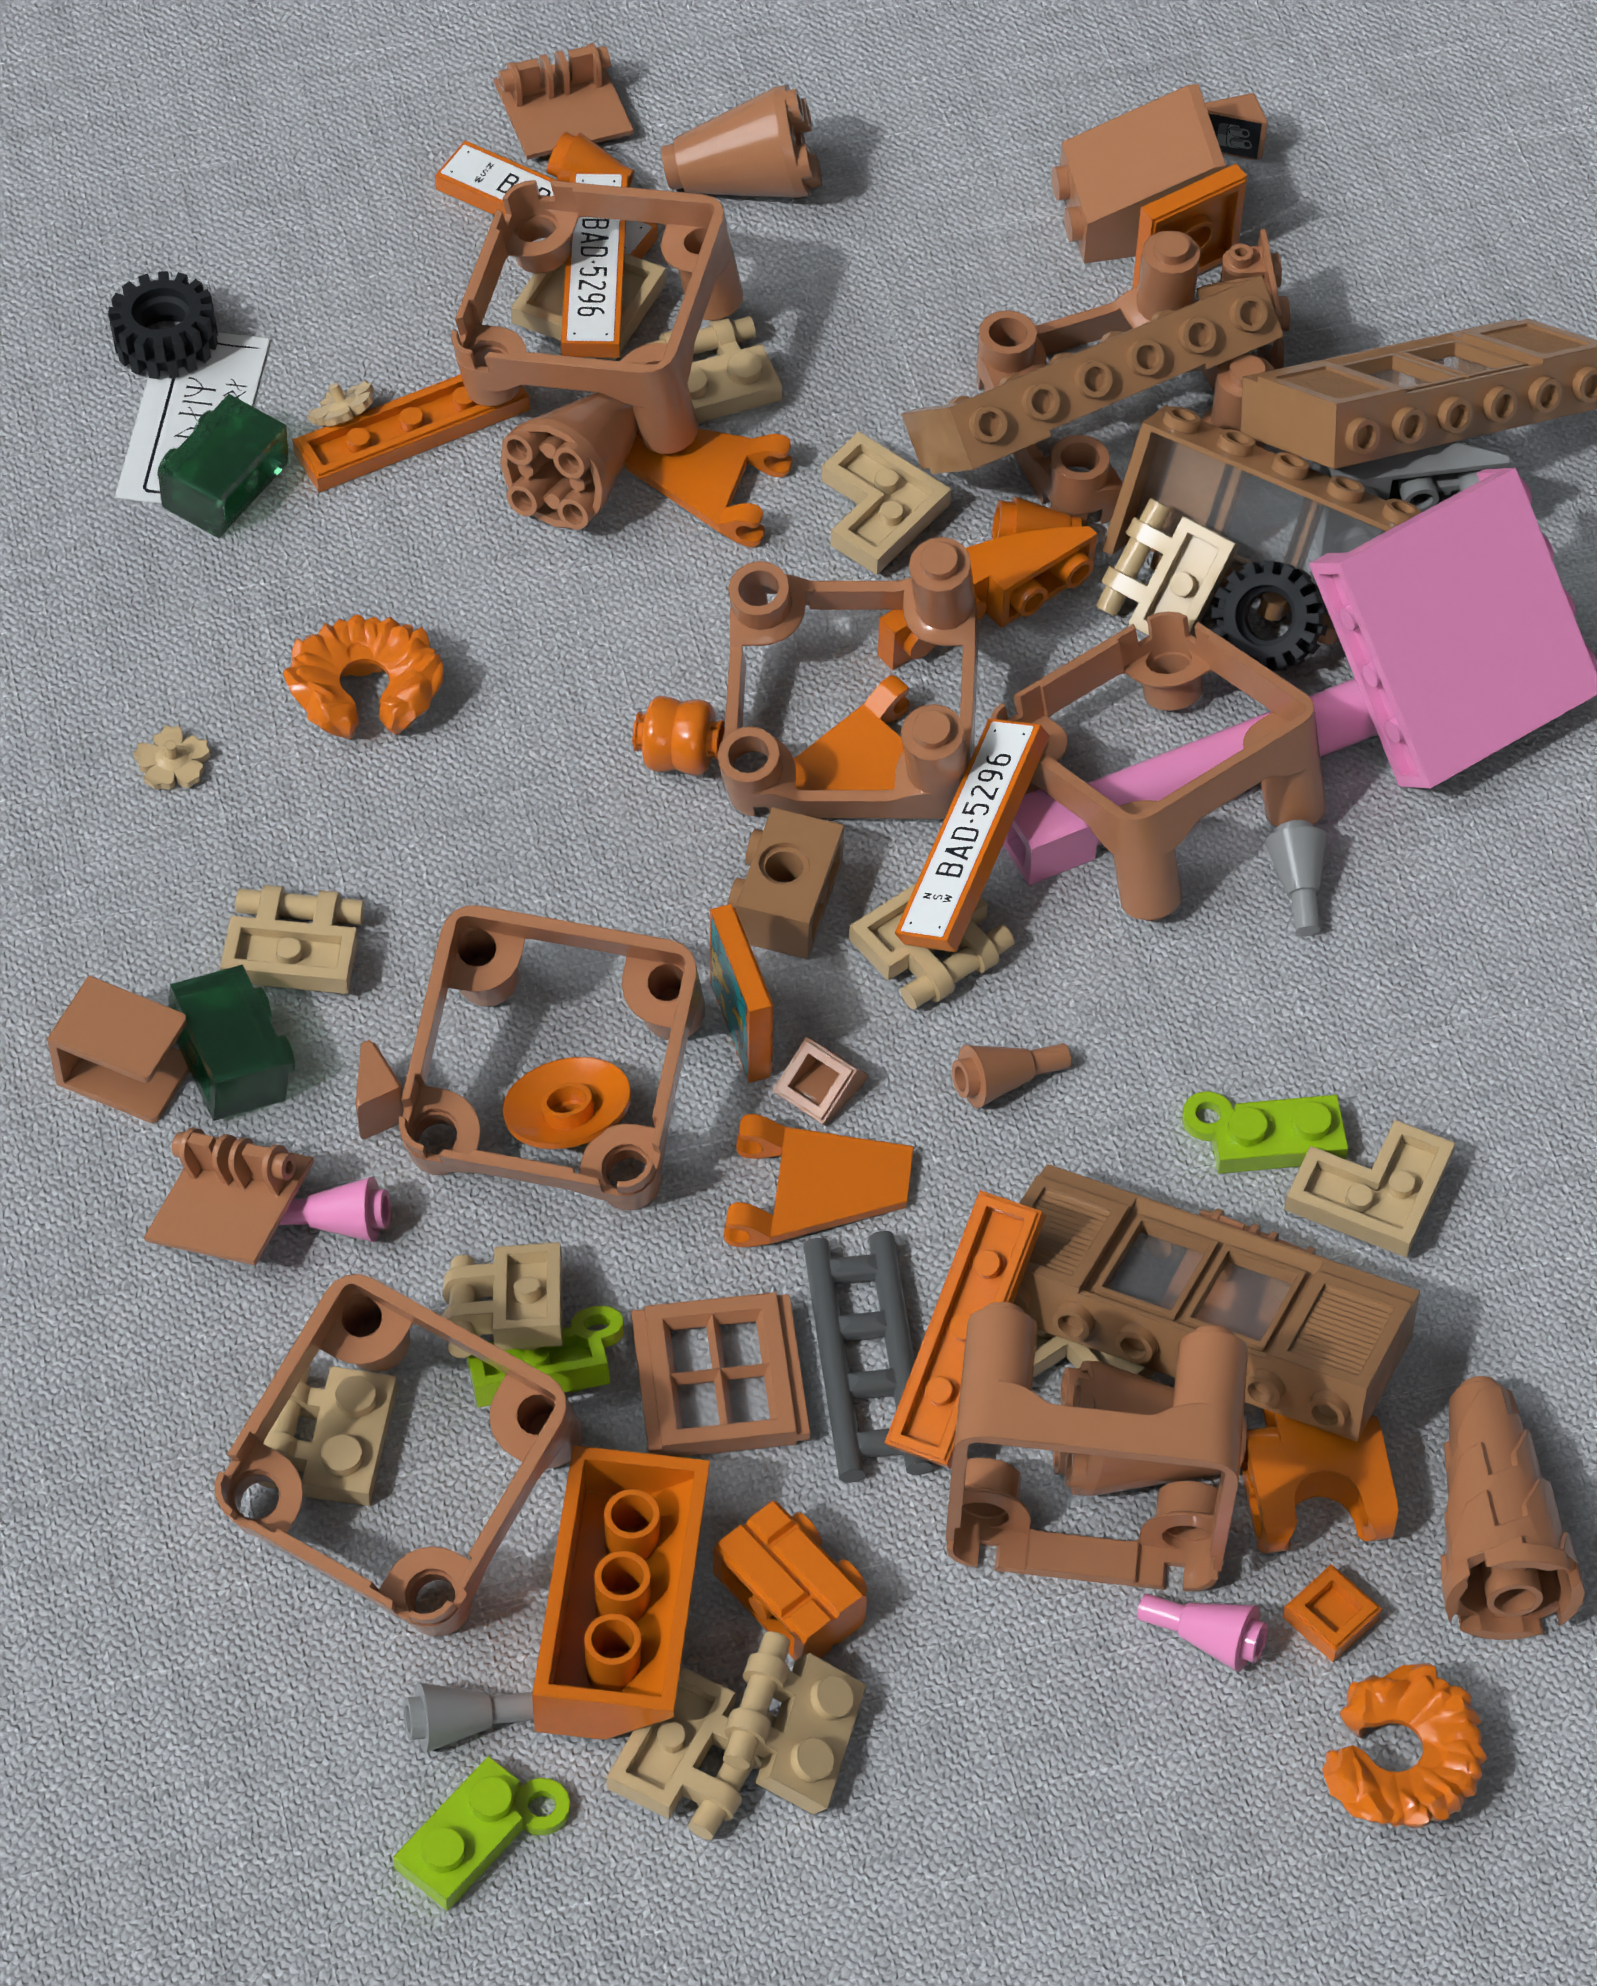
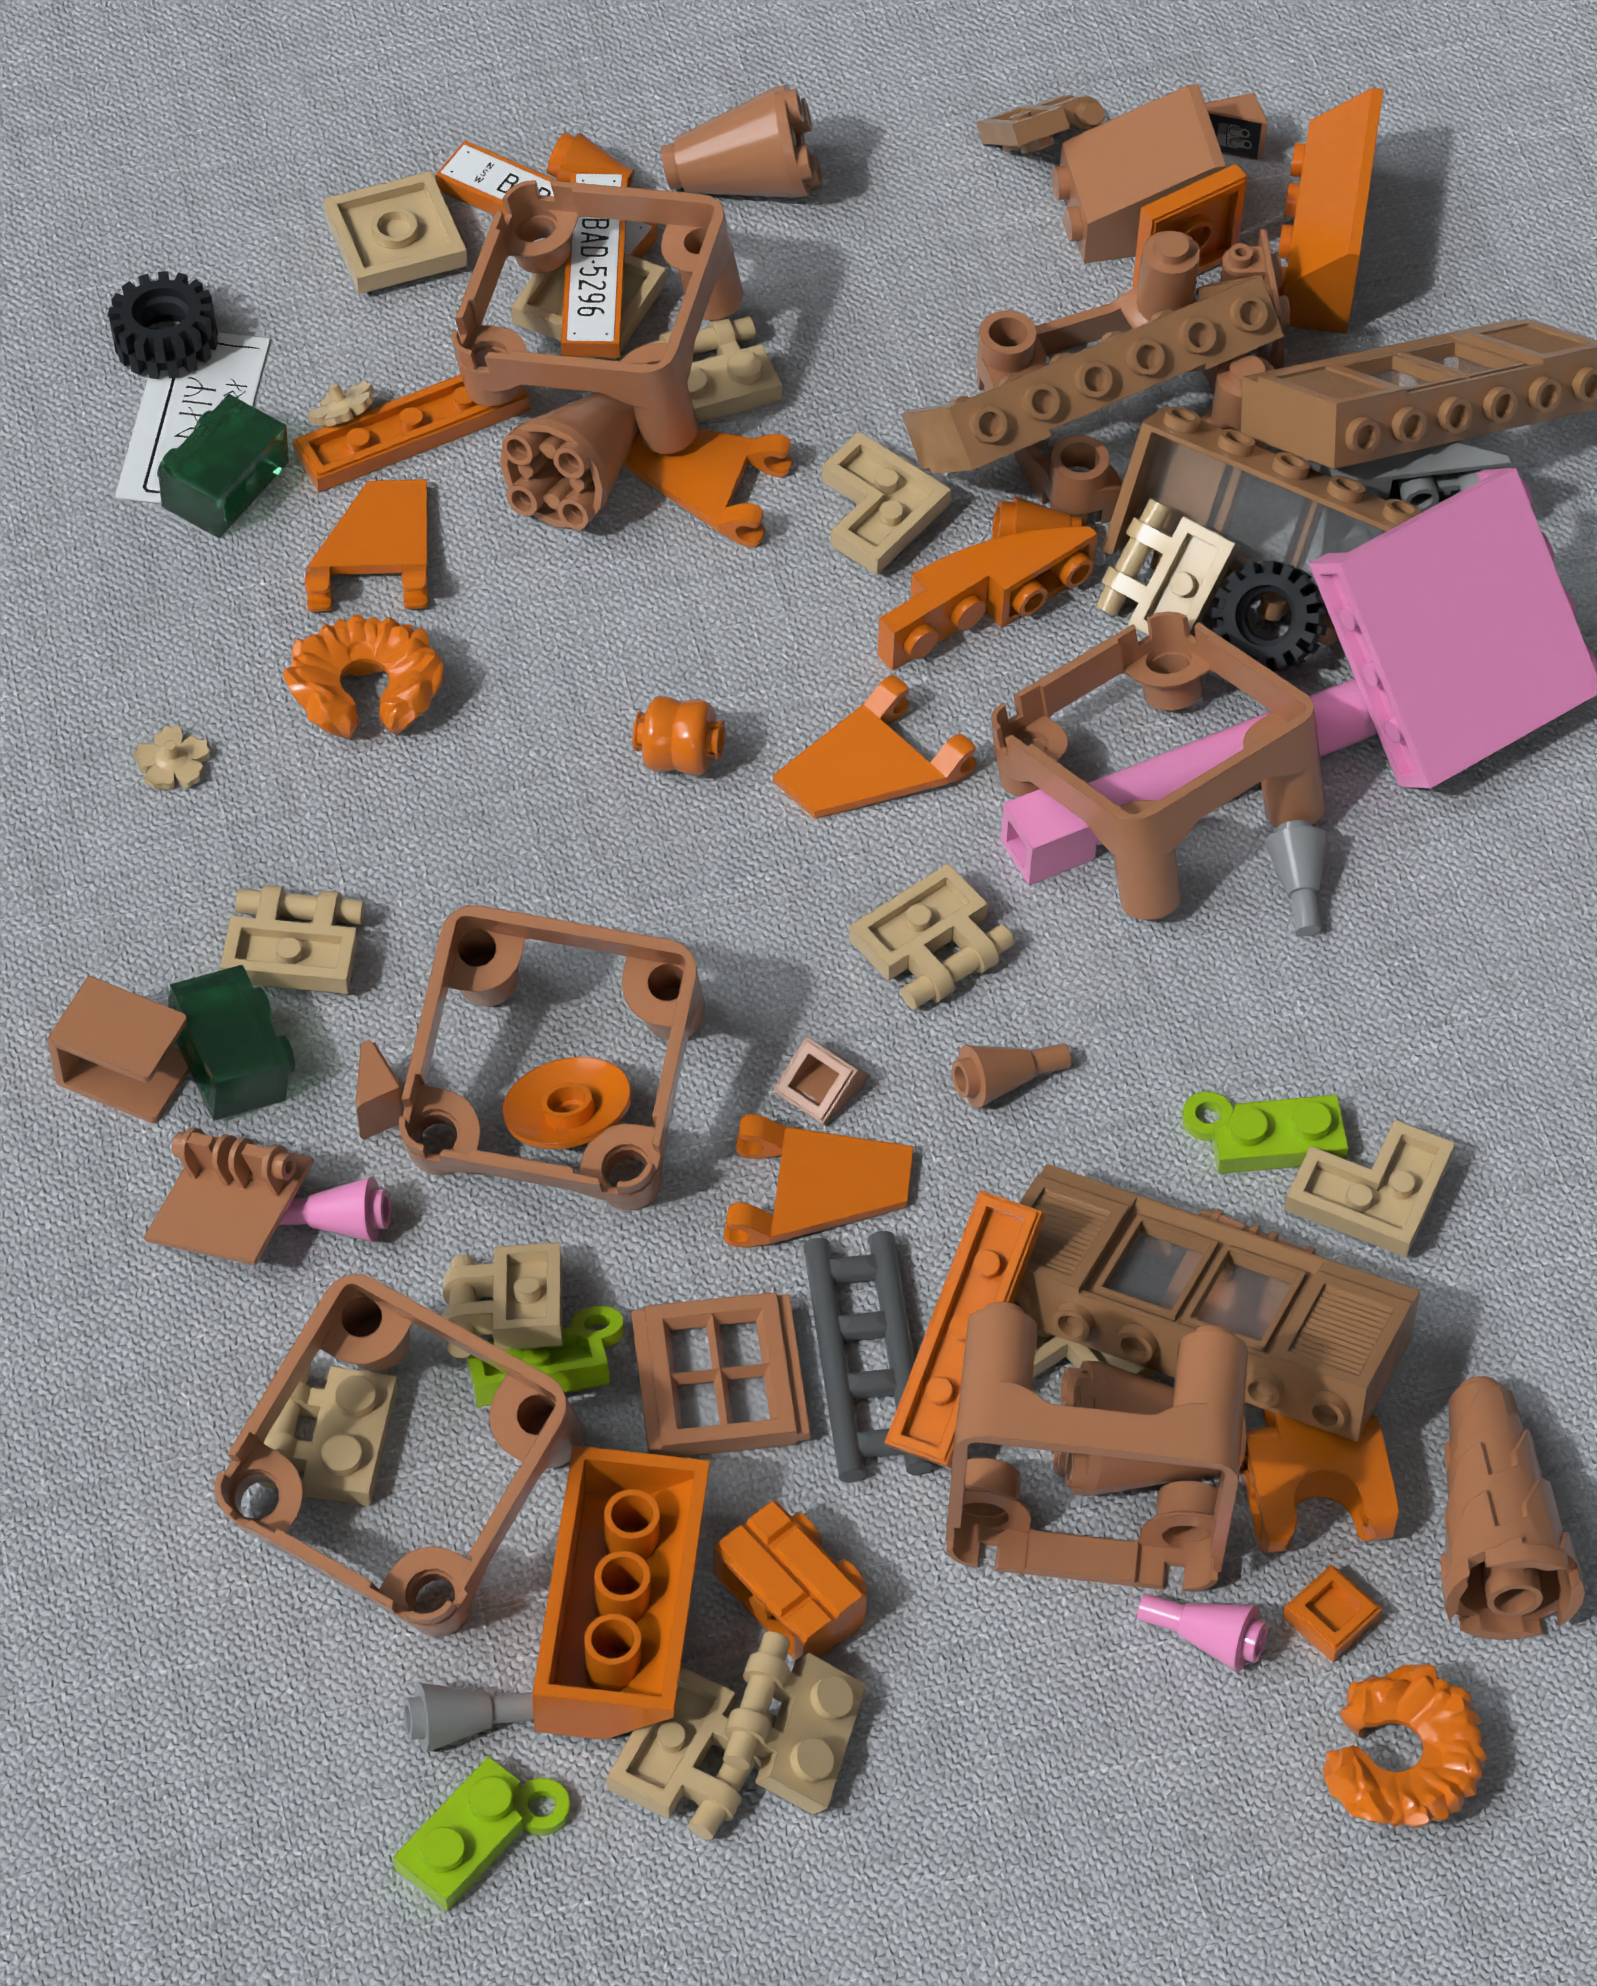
(376, 535): none -> orange flag
(395, 232): none -> tan plate
(562, 98): nougat hinge -> none
(741, 993): orange tile -> none
(794, 850): medium nougat brick -> none
(936, 742): nougat piece -> none
(972, 835): tile -> none
(1033, 125): none -> medium nougat plate
(1329, 213): none -> orange slope

